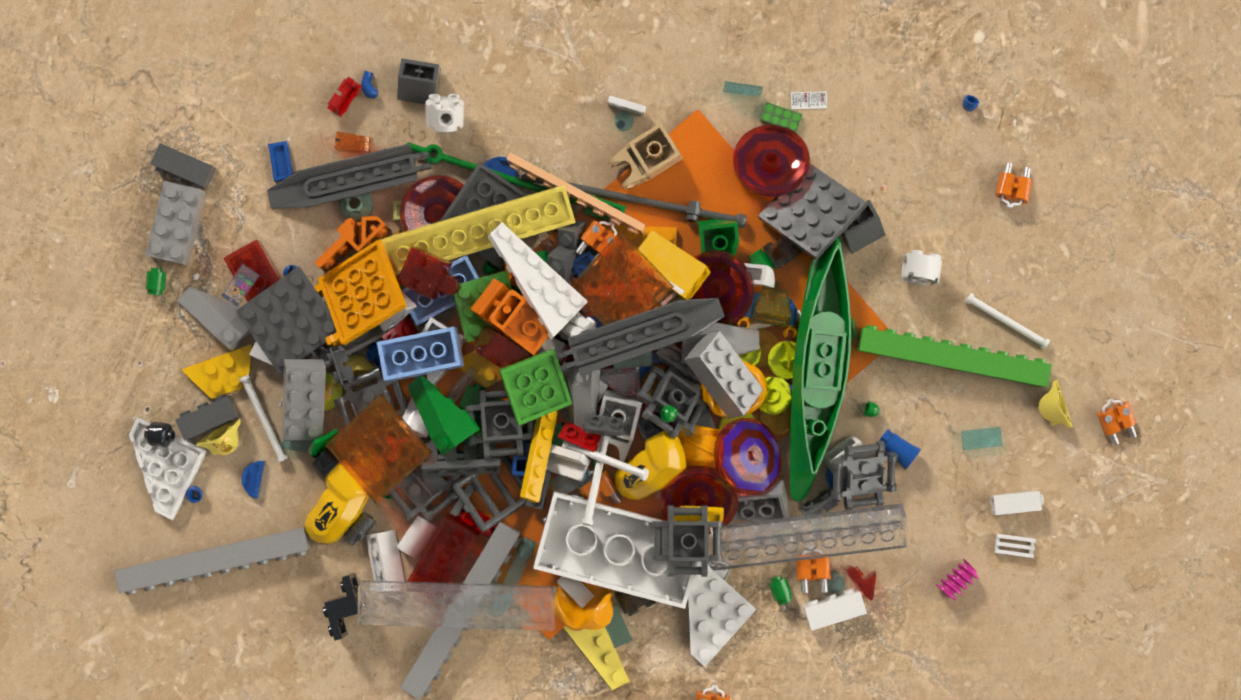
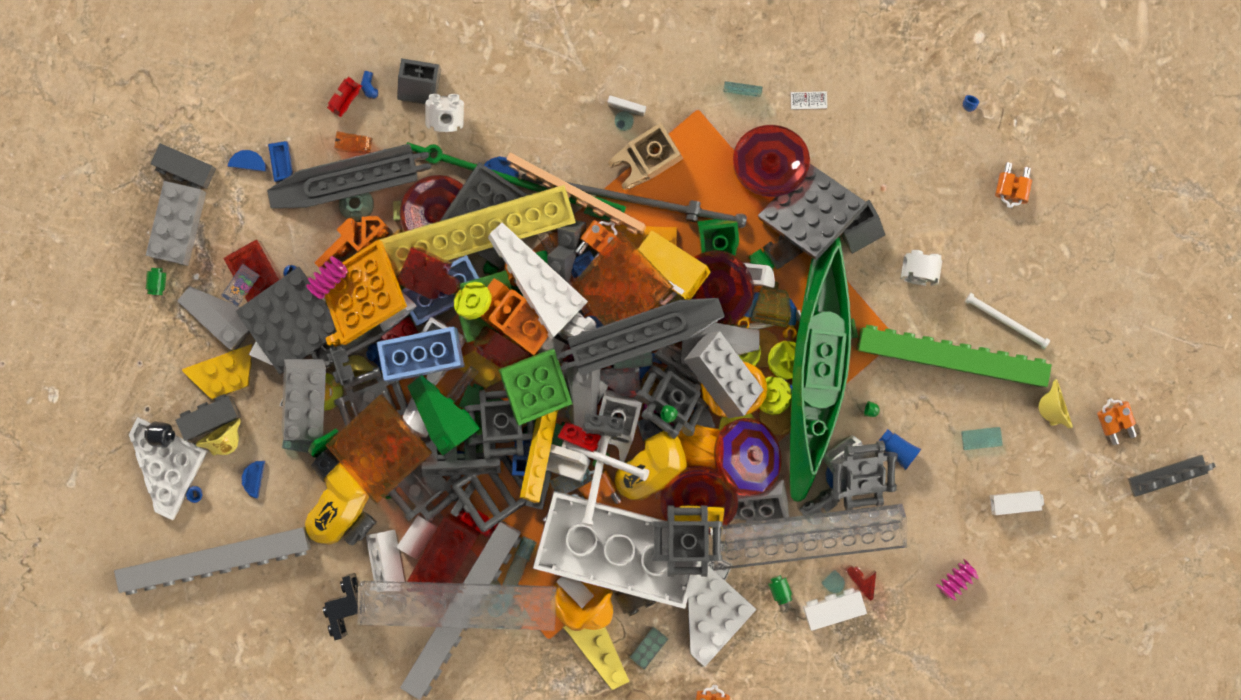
(247, 160): none -> blue tile
(263, 418): white bar -> none
(327, 278): none -> dark pink piece
(472, 300): none -> neon yellow tile
(617, 629): sand green tile -> none
(648, 648): none -> sand green tile
(781, 116): bright green tile -> none
(812, 570): orange piece -> none
(1031, 548): white tile -> none
(1169, 475): none -> dark grey fence

